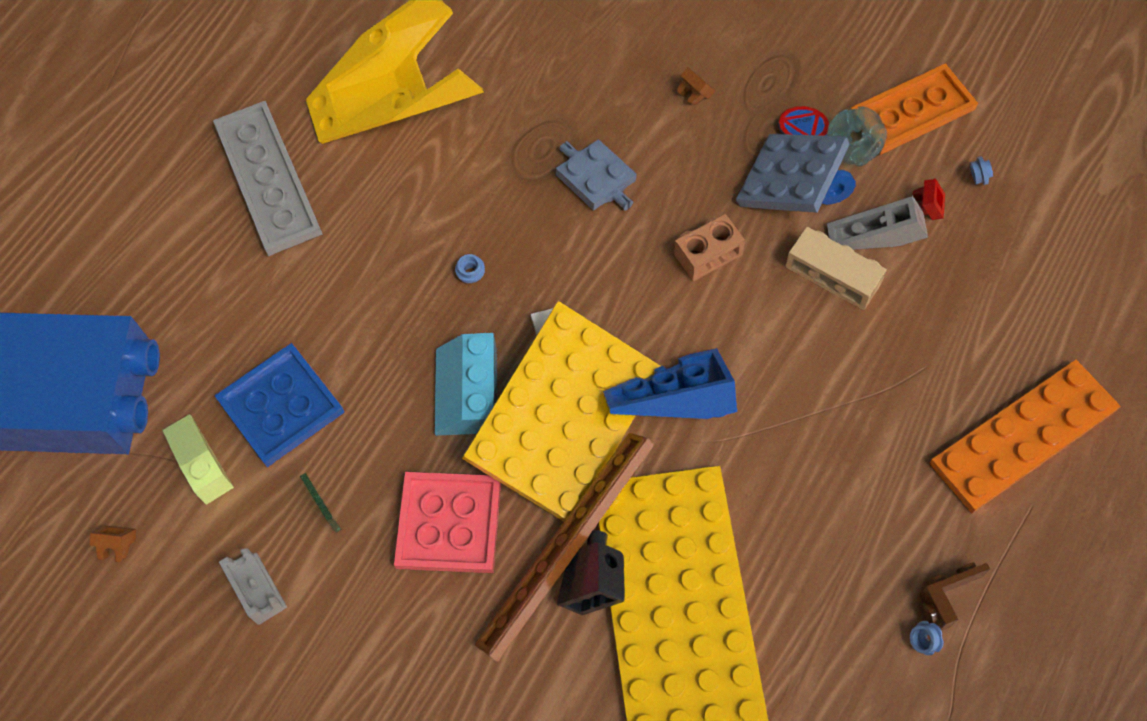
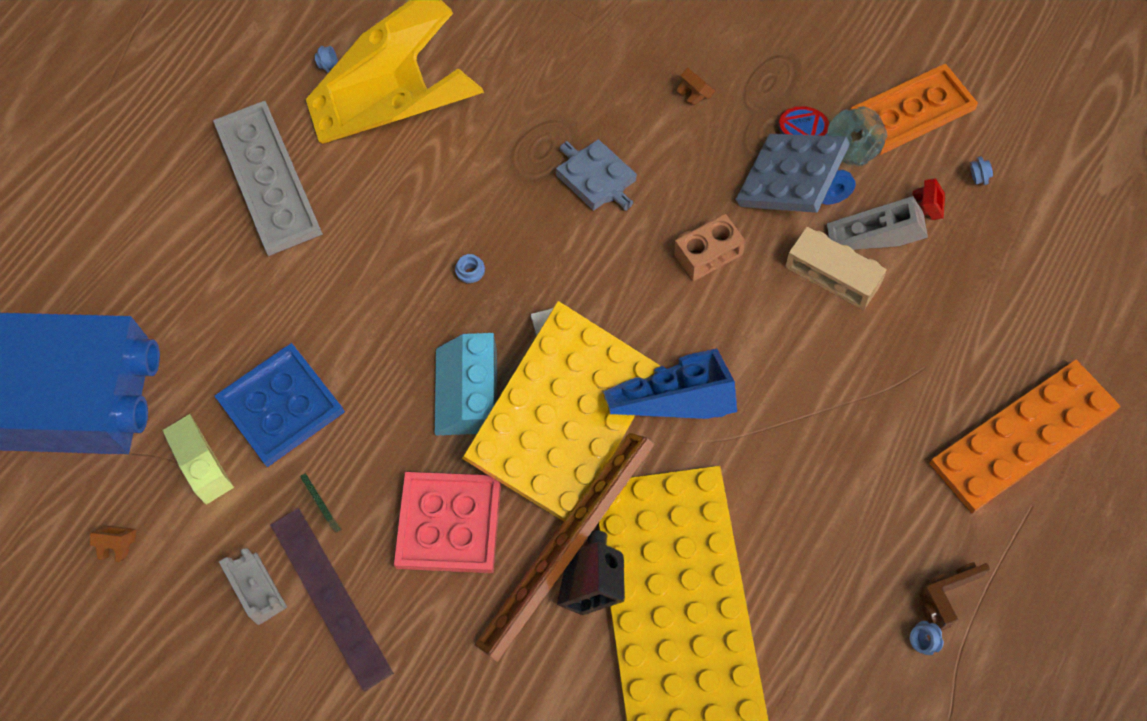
(326, 58): none -> medium blue plate
(332, 600): none -> tile

